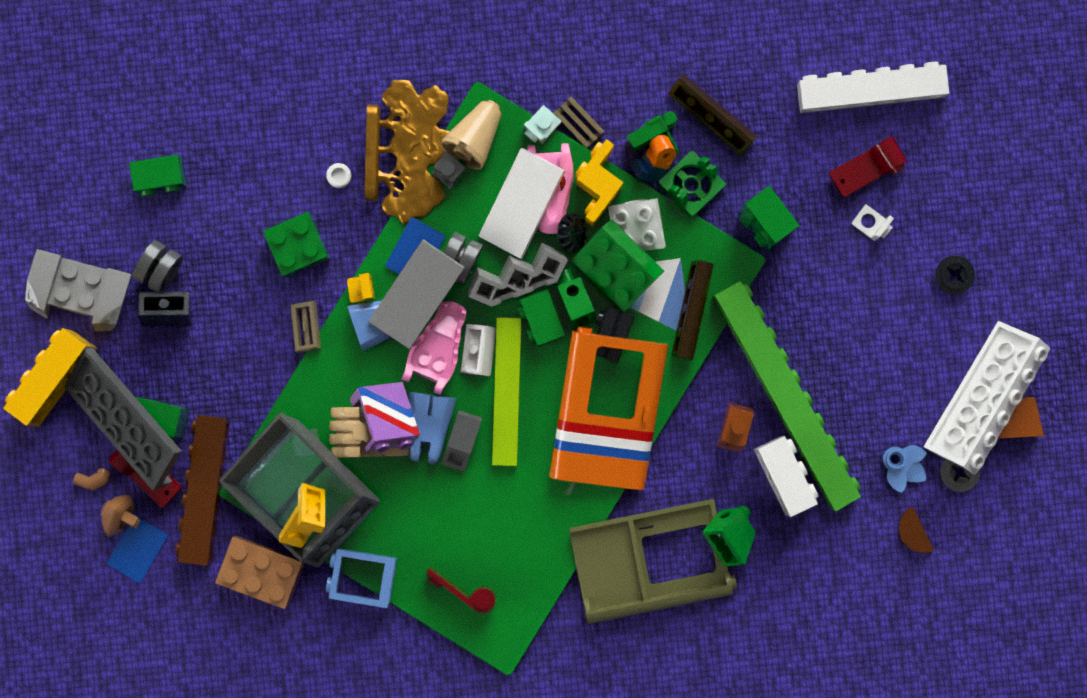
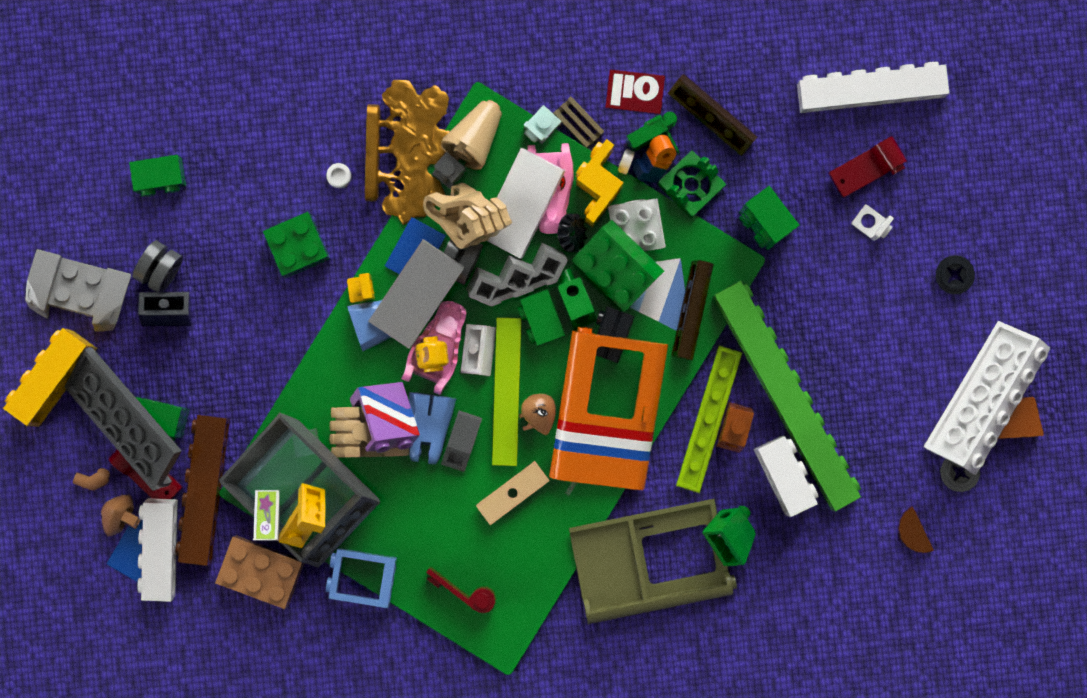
(158, 549): none -> white brick
(267, 515): none -> slope
(314, 326): dark tan tile -> none
(432, 354): none -> yellow head
(467, 215): none -> tan piece
(500, 502): none -> tan tile
(539, 412): none -> medium nougat piece
(626, 161): none -> white tile
(635, 91): none -> sticker
(709, 419): none -> lime tile
(906, 468): medium blue plate -> none

